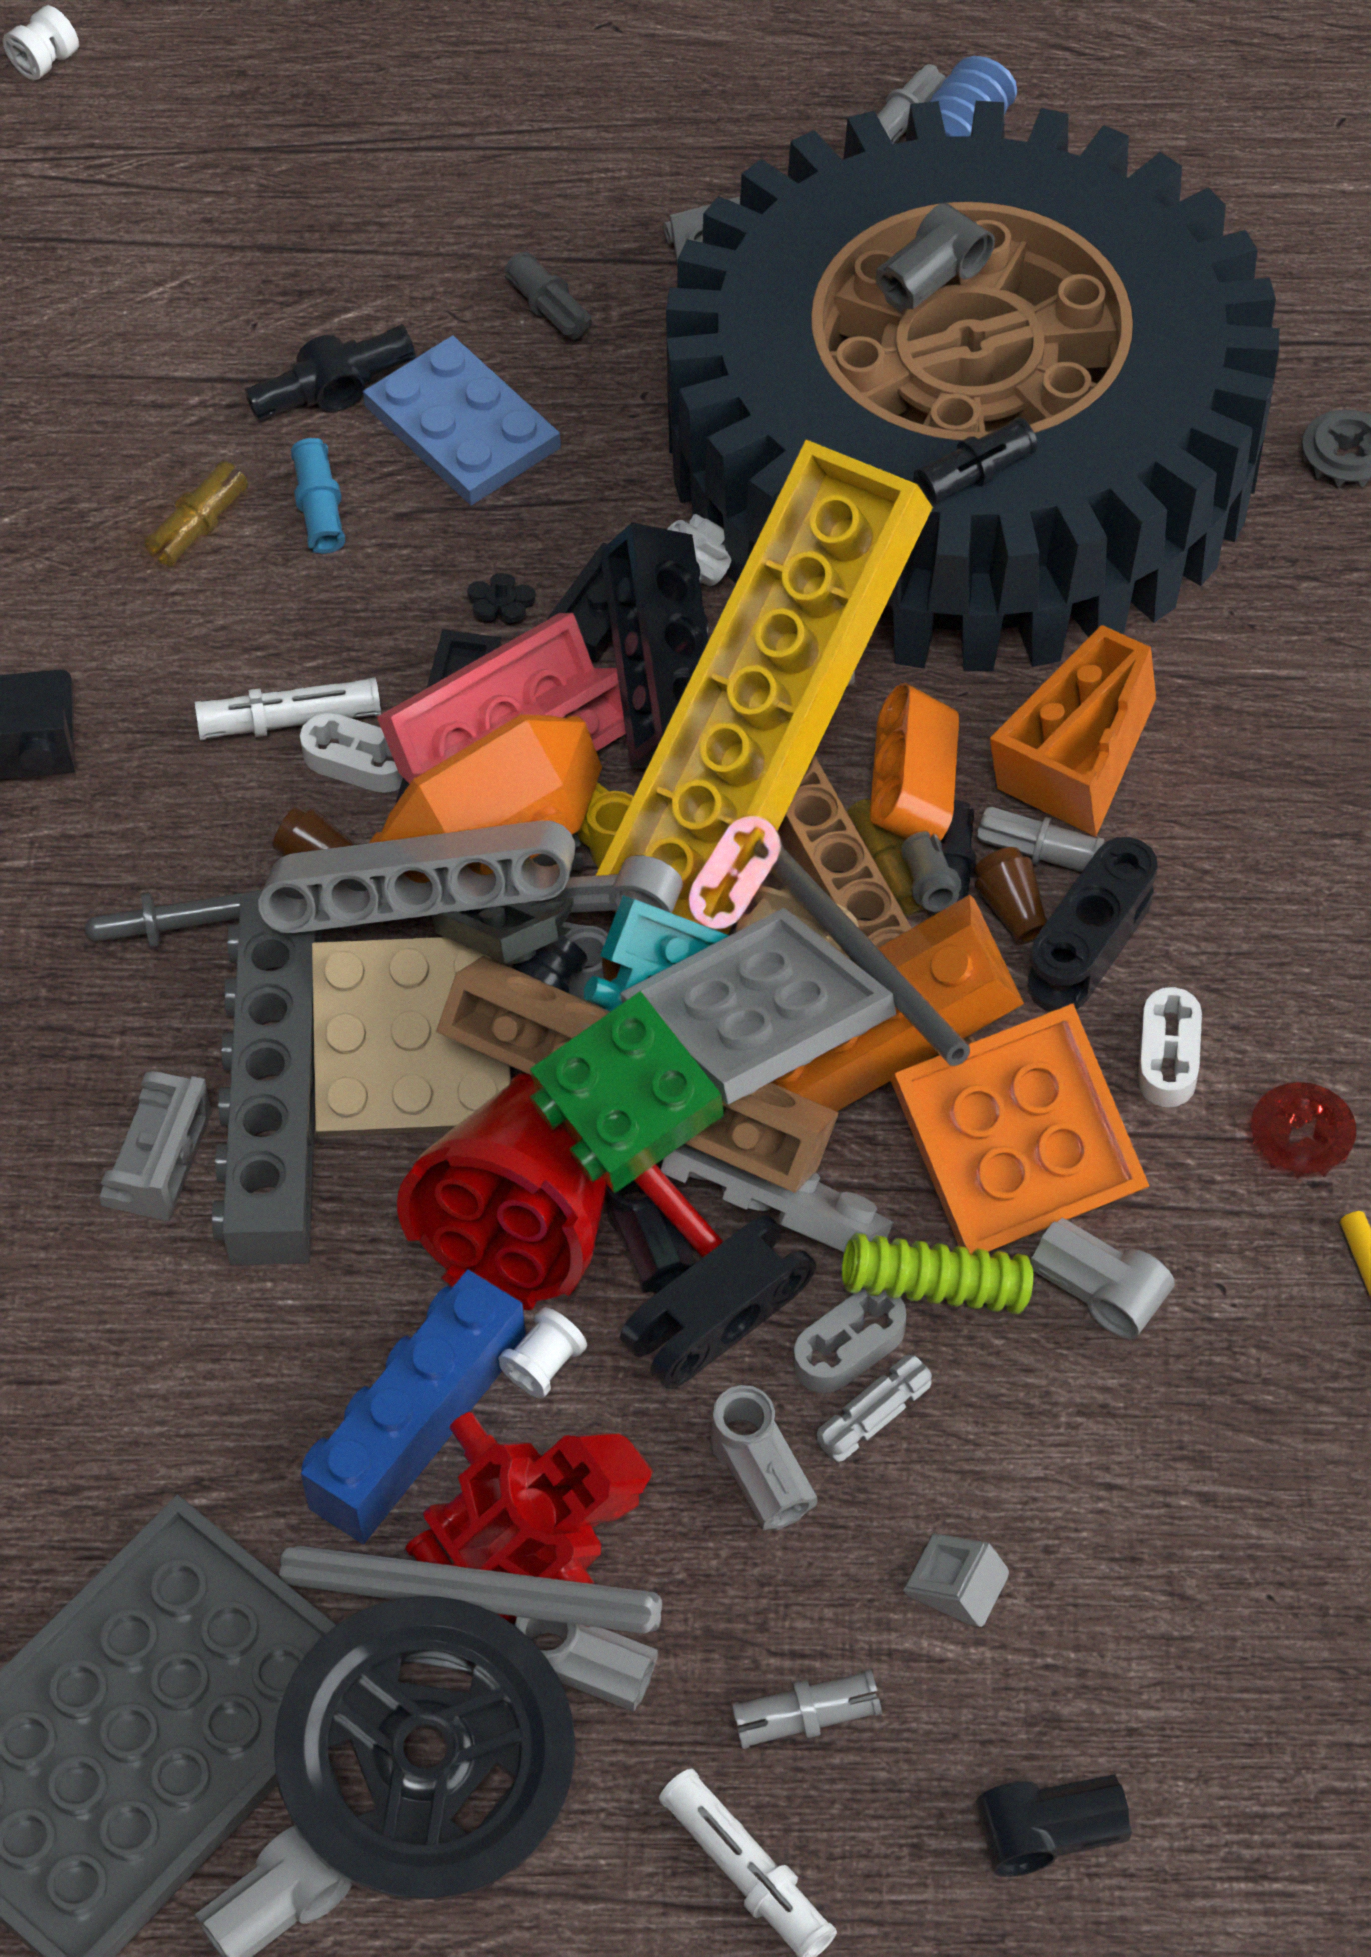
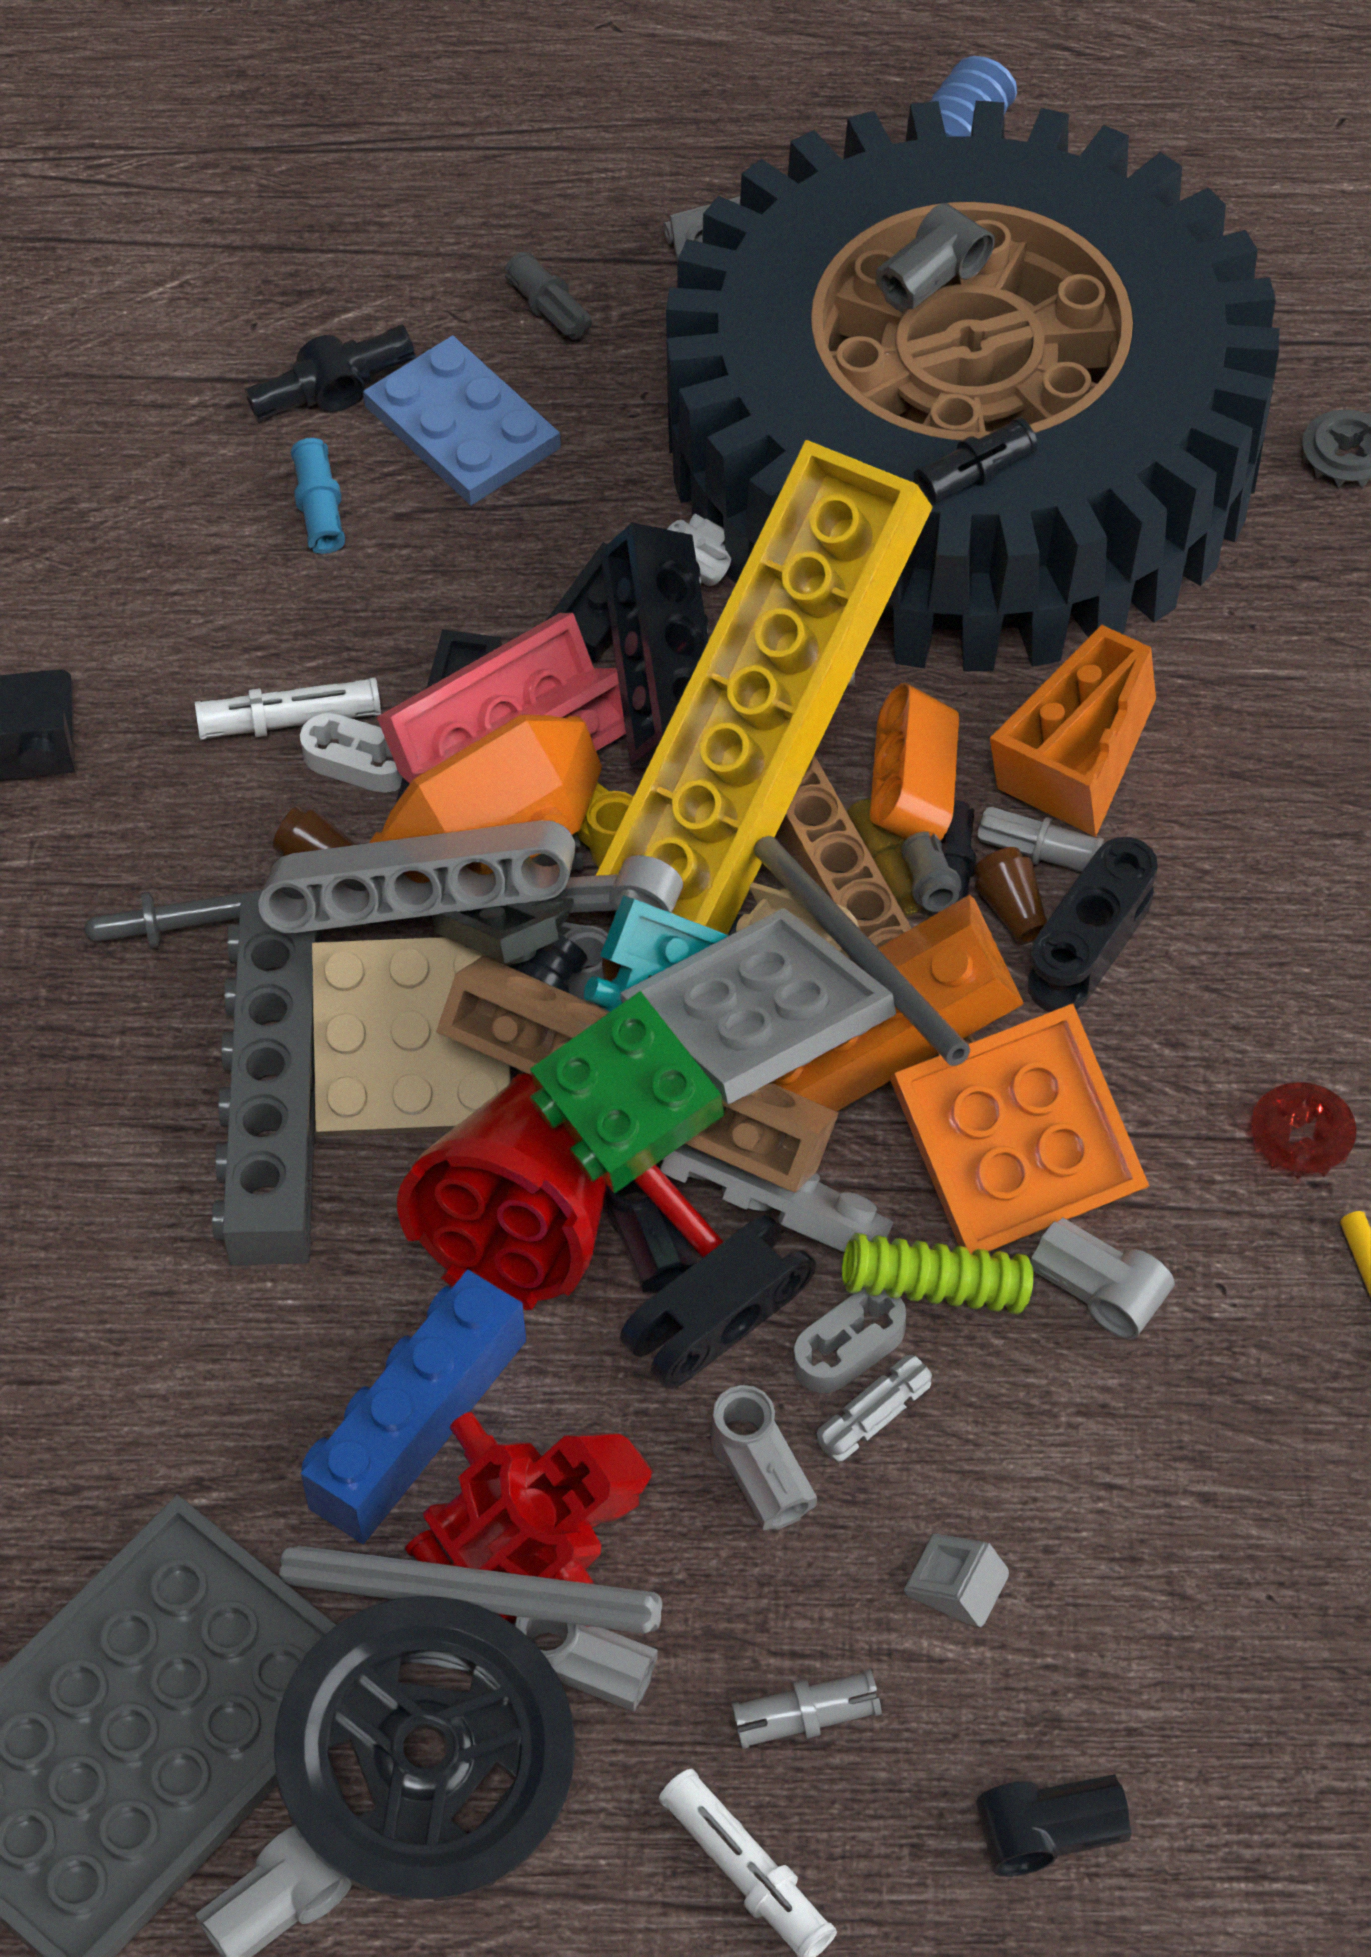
(40, 42): white wheel -> none
(158, 1146): light grey hinge -> none
(196, 513): clear yellow pin -> none
(500, 598): black plant -> none
(542, 1352): white bush -> none
(747, 881): clear red beam -> none
(918, 90): light grey axle -> none
(1182, 1047): white beam -> none

